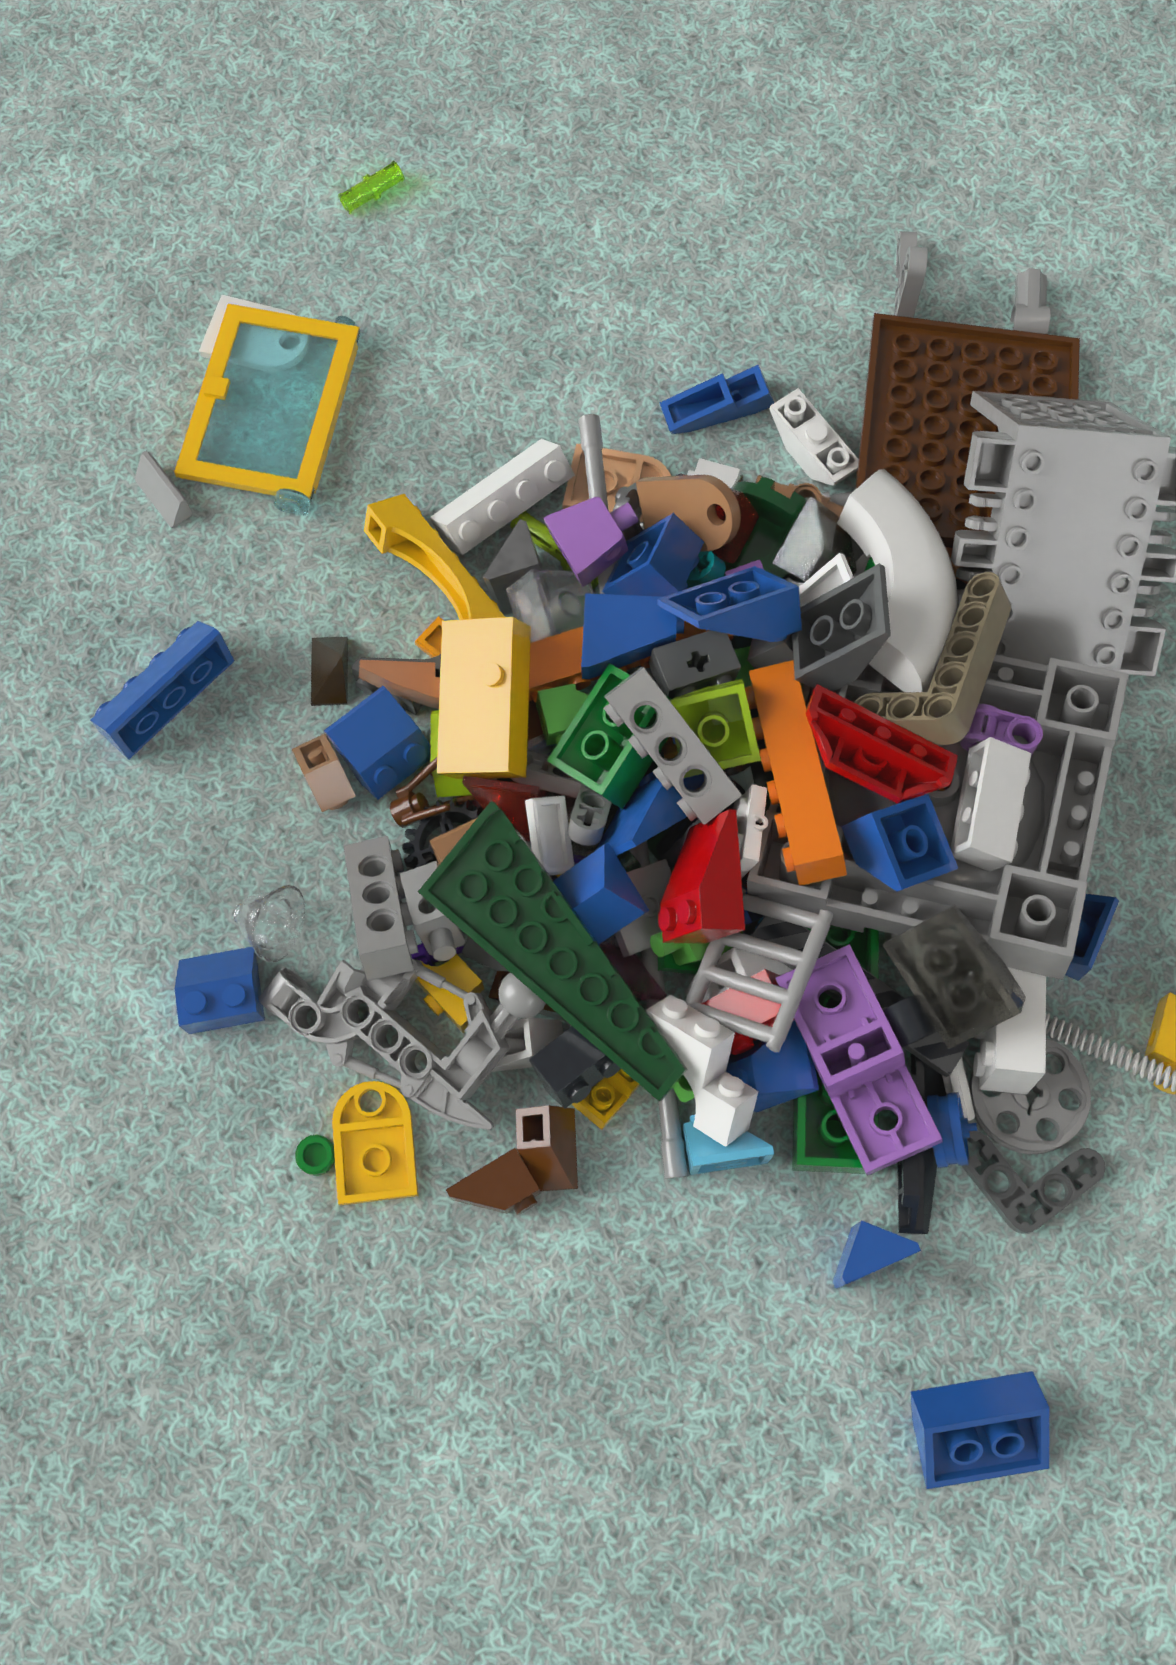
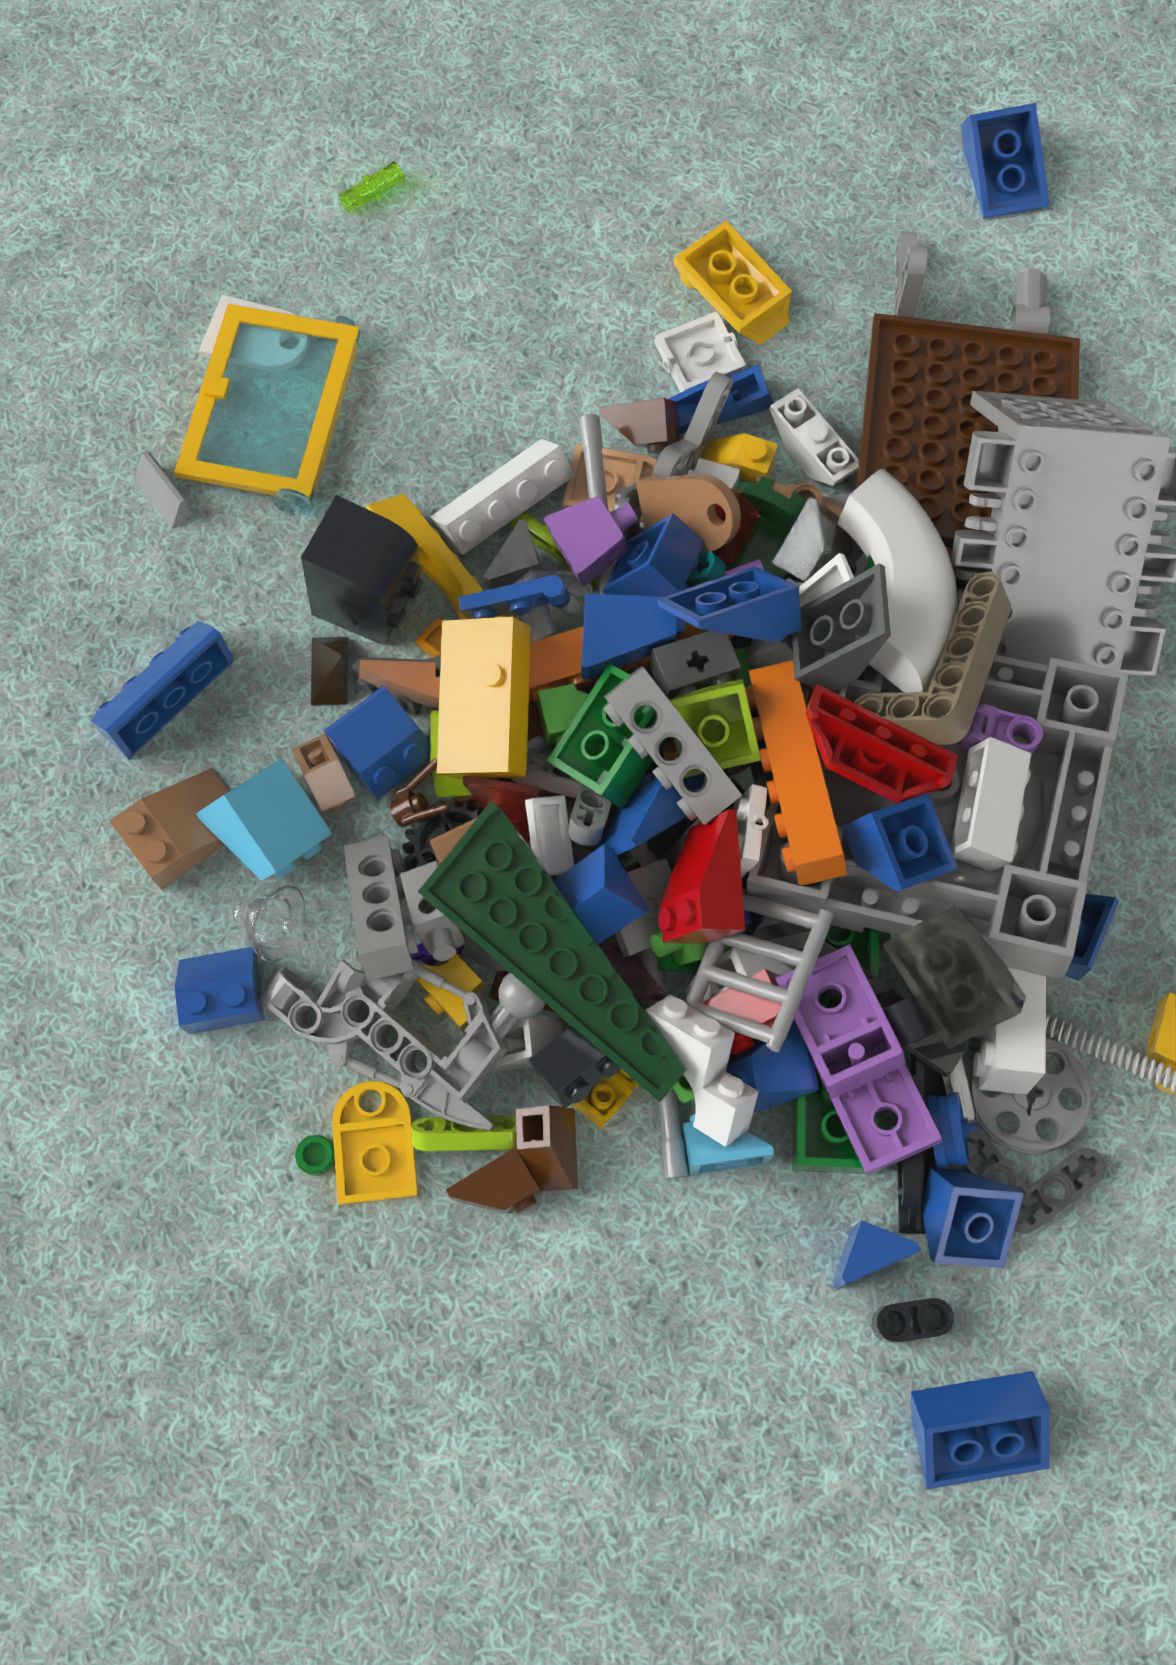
(166, 830): none -> medium nougat slope
(267, 822): none -> medium azure slope
(361, 571): none -> black brick
(445, 1135): none -> lime beam
(515, 598): none -> blue plate
(645, 423): none -> slope
(684, 454): none -> light grey beam
(699, 350): none -> white plate
(736, 283): none -> yellow slope
(745, 452): none -> yellow slope
(912, 1320): none -> black beam
(968, 1218): none -> blue slope
(1006, 160): none -> blue slope

